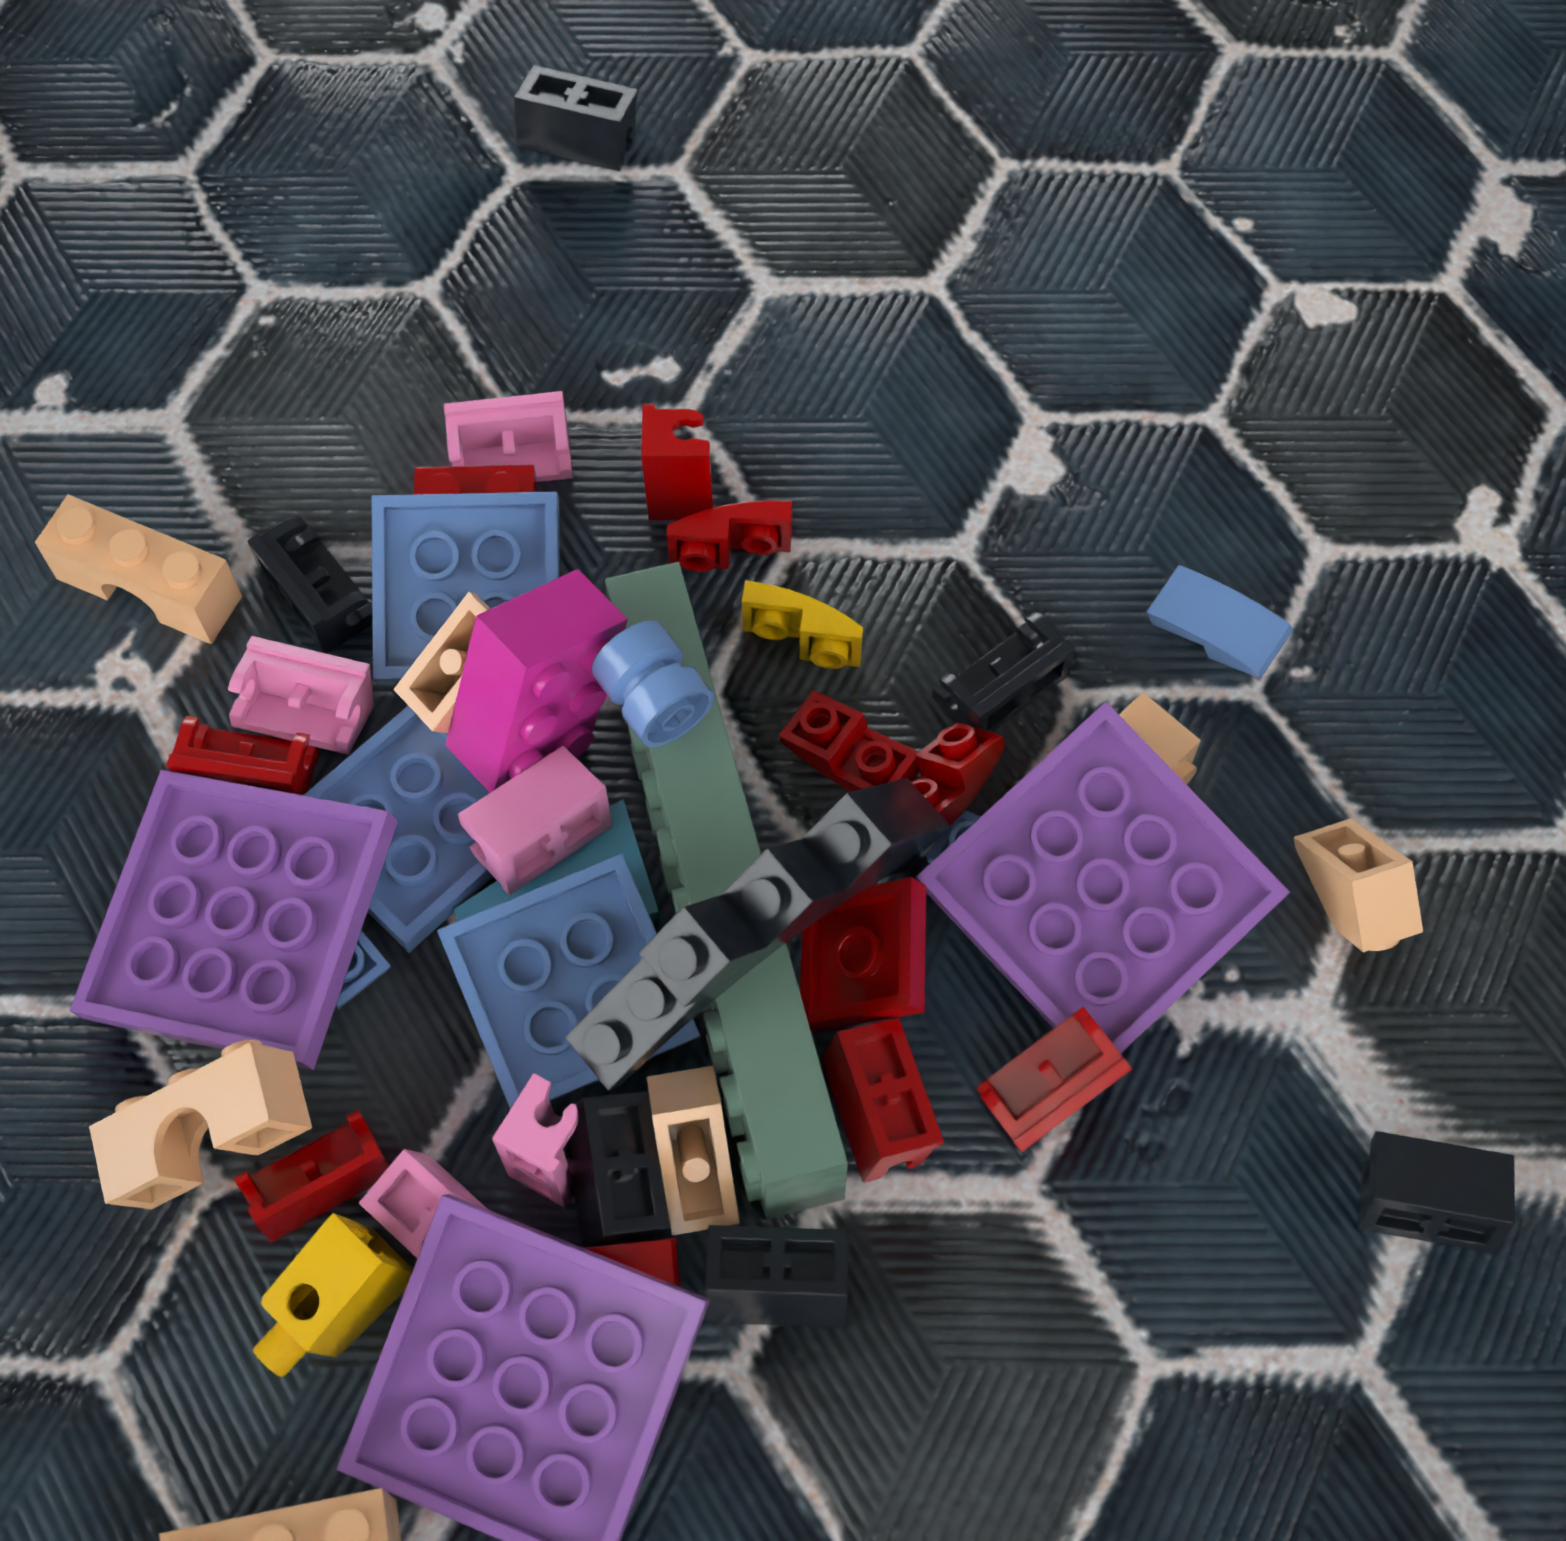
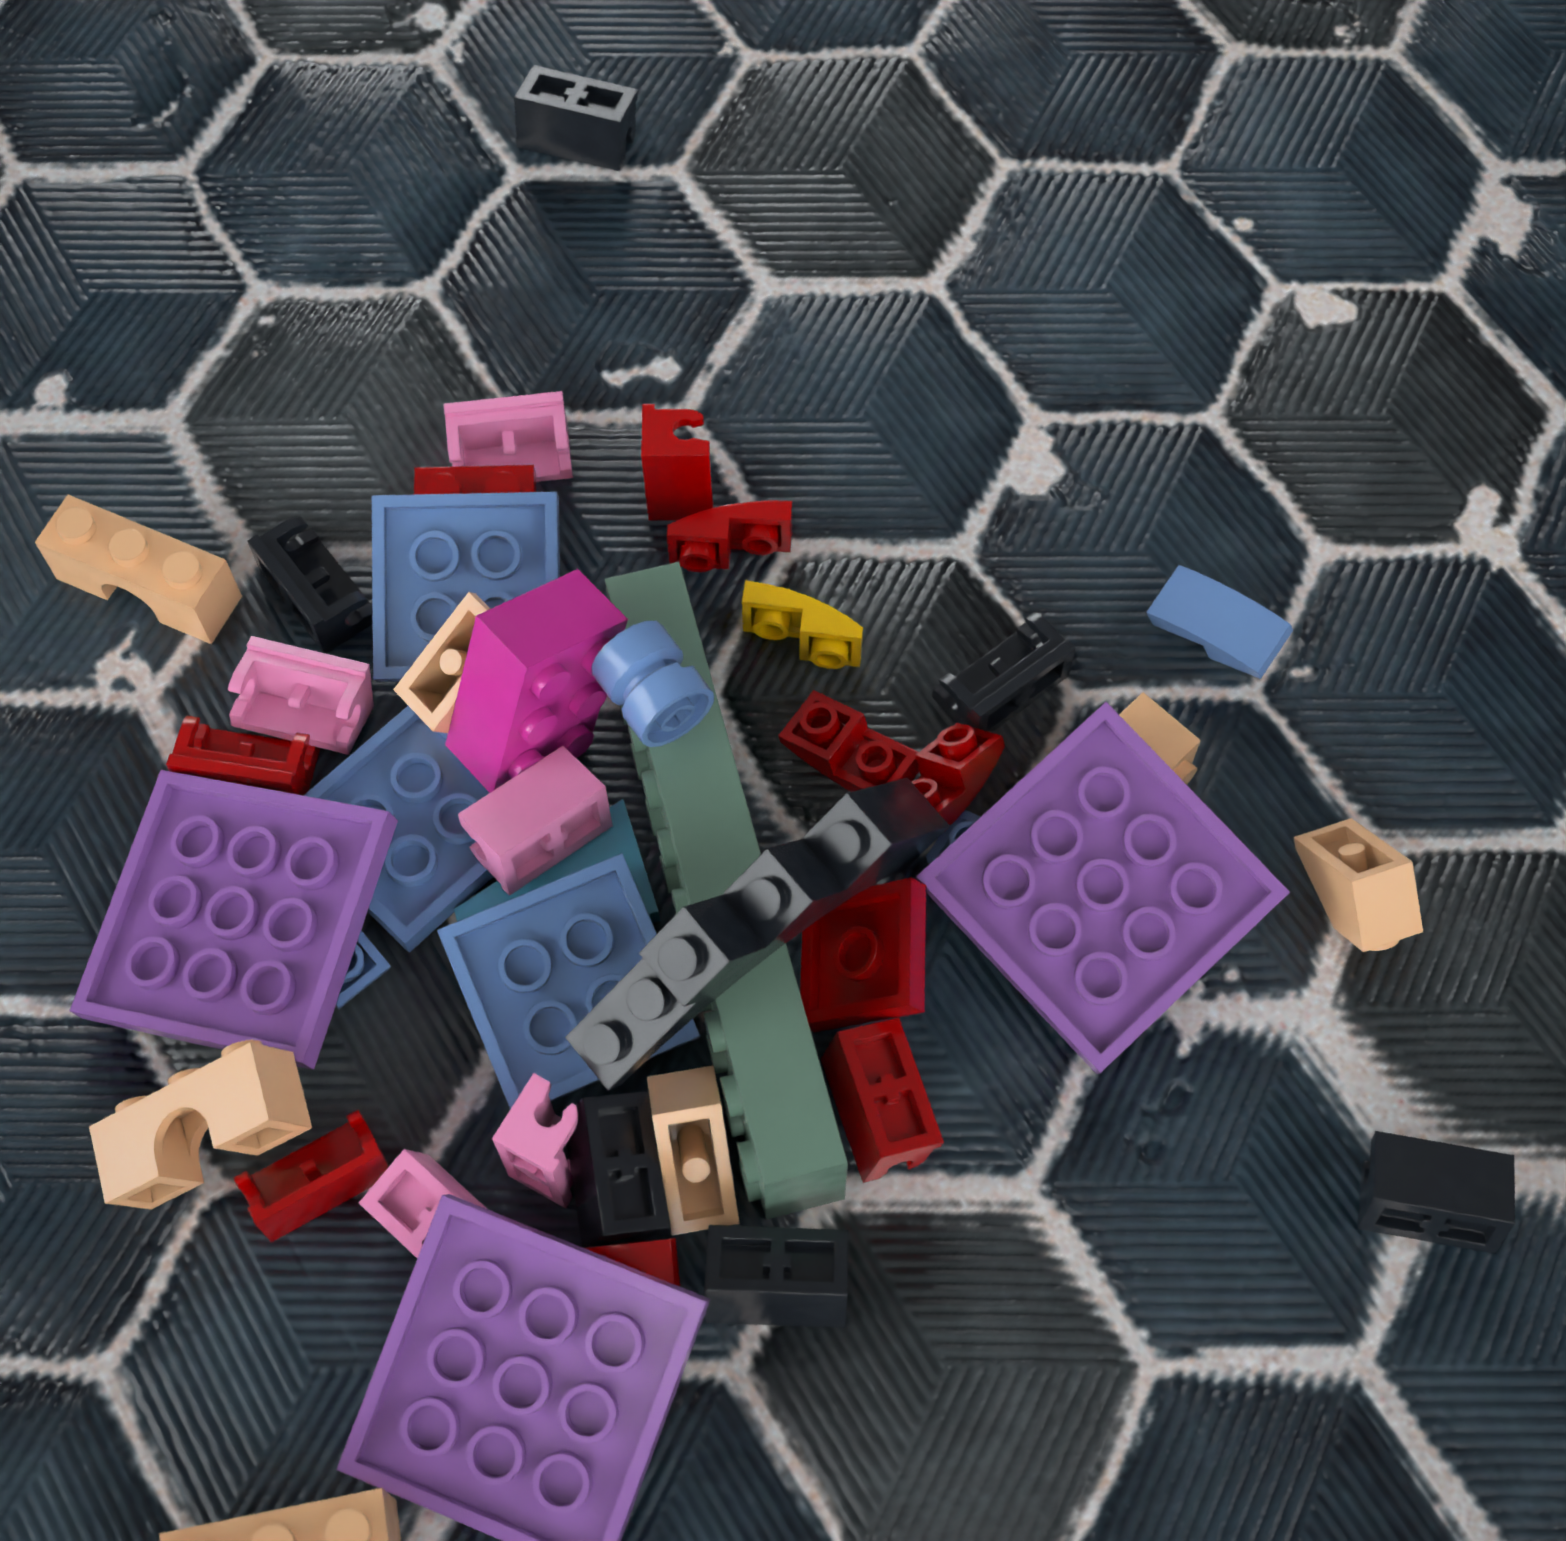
(330, 1293): yellow torso -> none
(1053, 1078): red hinge -> none

